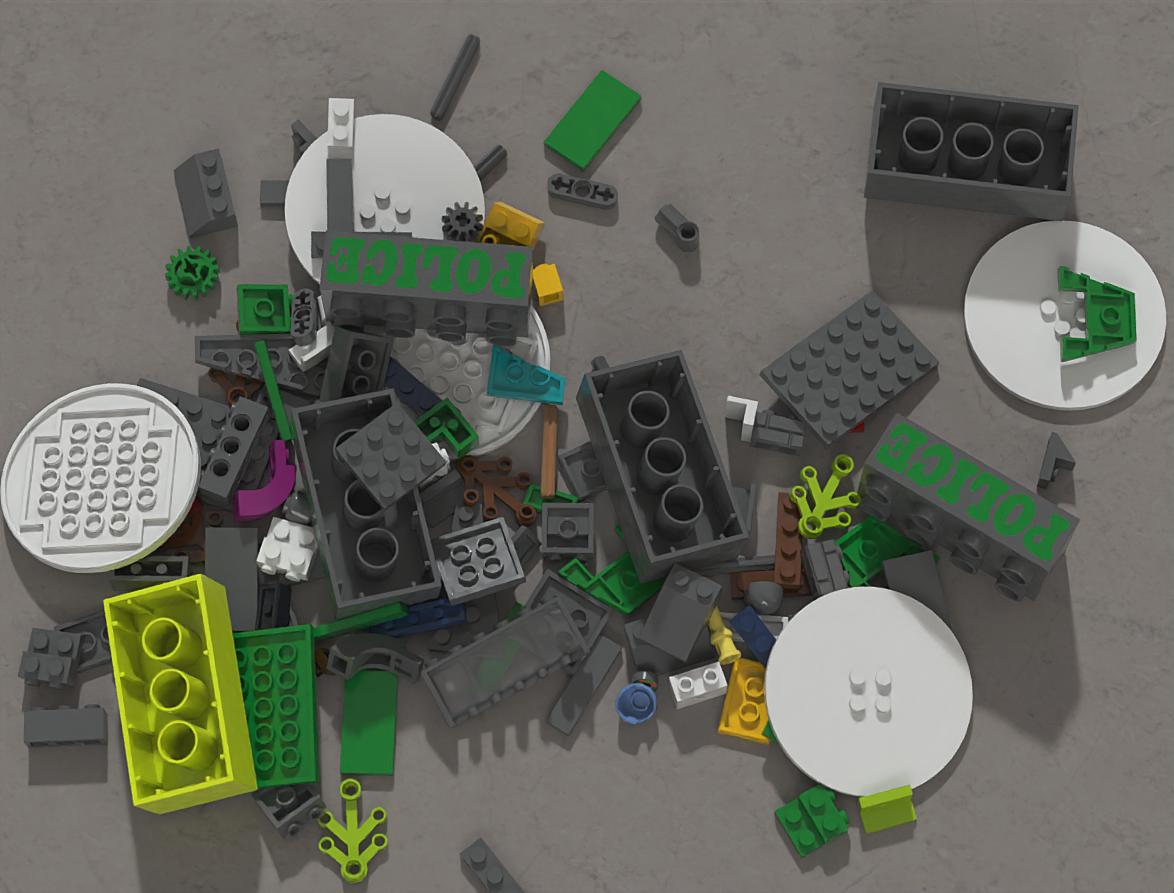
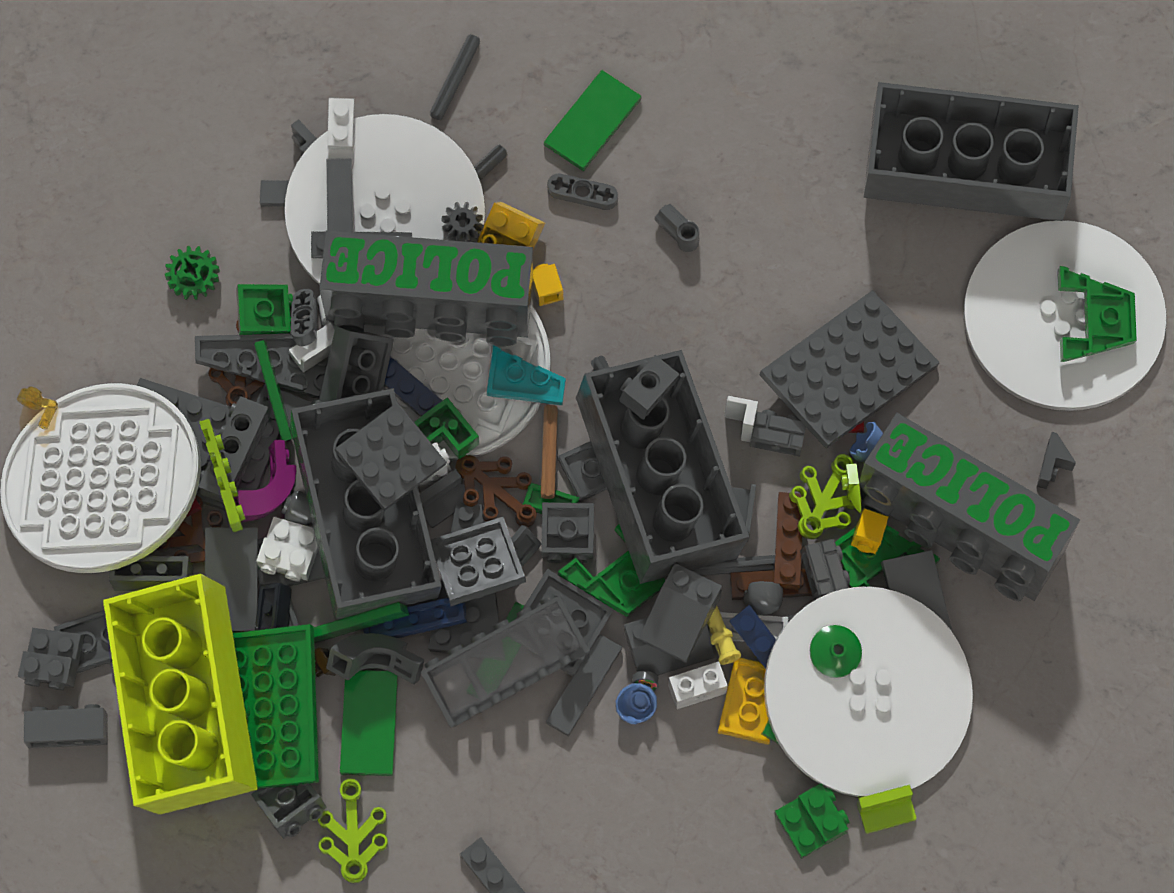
(33, 399): none -> clear yellow plate
(205, 194): dark grey slope -> none
(221, 469): none -> lime wing
(641, 399): none -> dark grey brick
(823, 653): none -> green dish
(851, 483): none -> lime plate
(865, 442): none -> medium blue hair
(869, 531): none -> yellow brick

